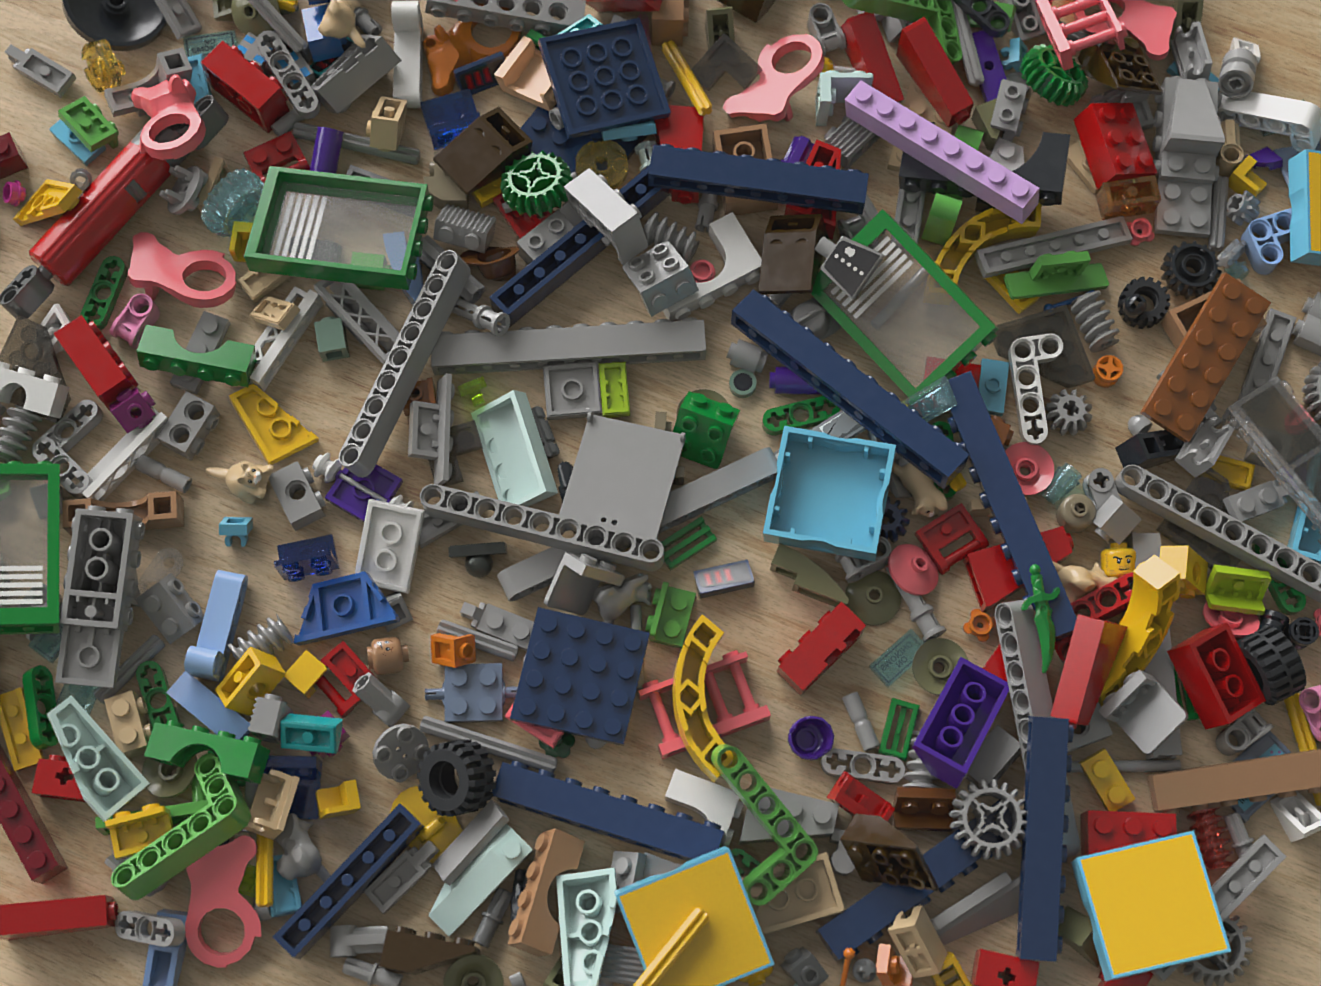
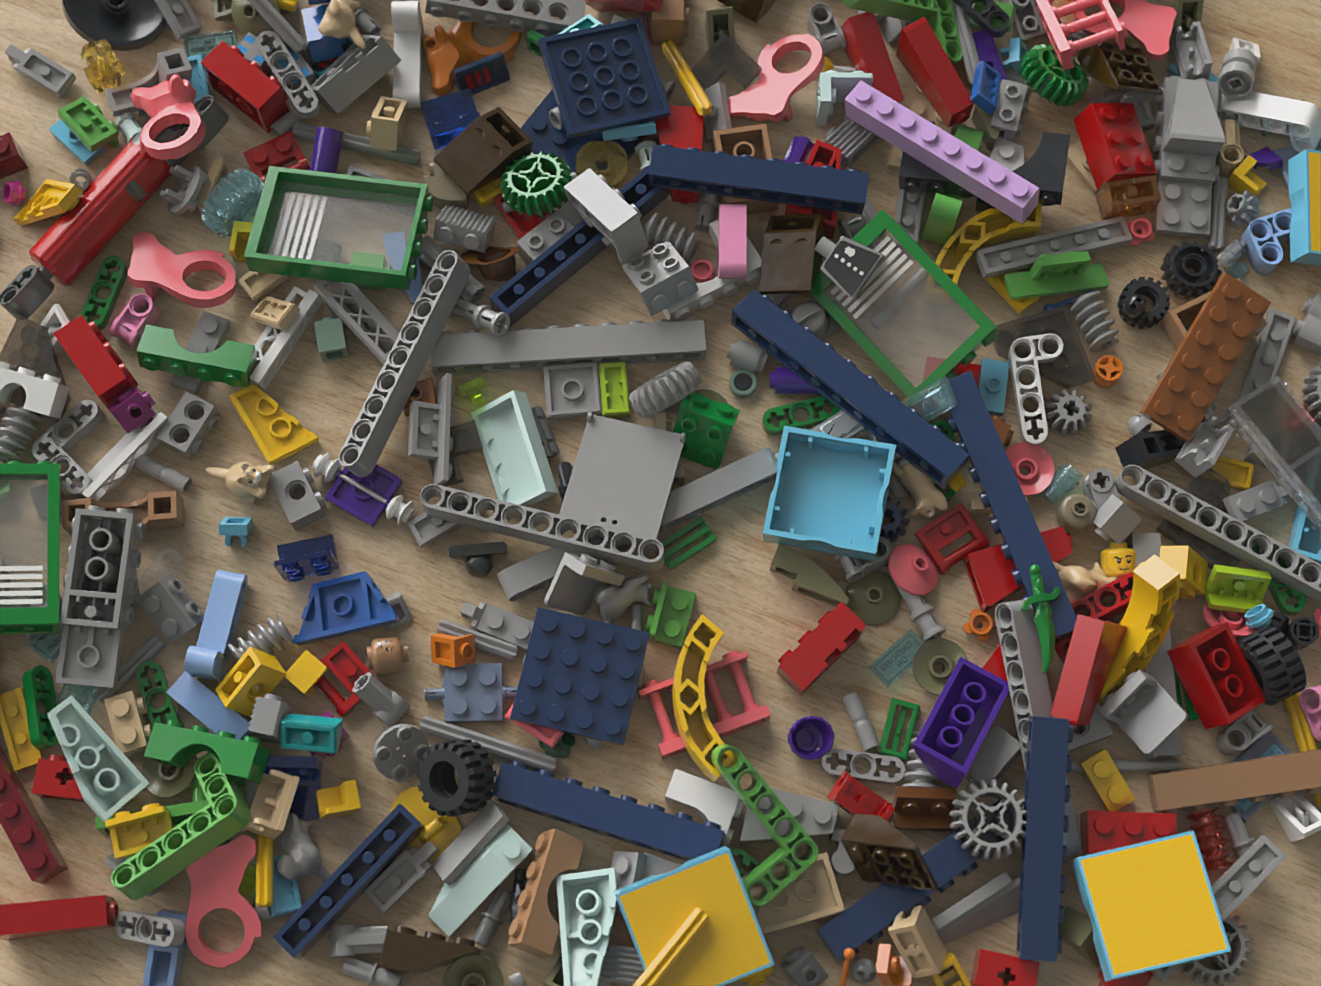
(128, 125): none -> light aqua bush
(390, 544): white tile -> none
(526, 76): light nougat panel -> none
(665, 389): none -> light grey gear
(720, 115): none -> light grey plate
(723, 579): slope -> none
(732, 241): none -> bright pink beam
(985, 87): none -> blue plate
(1259, 617): none -> medium azure plate

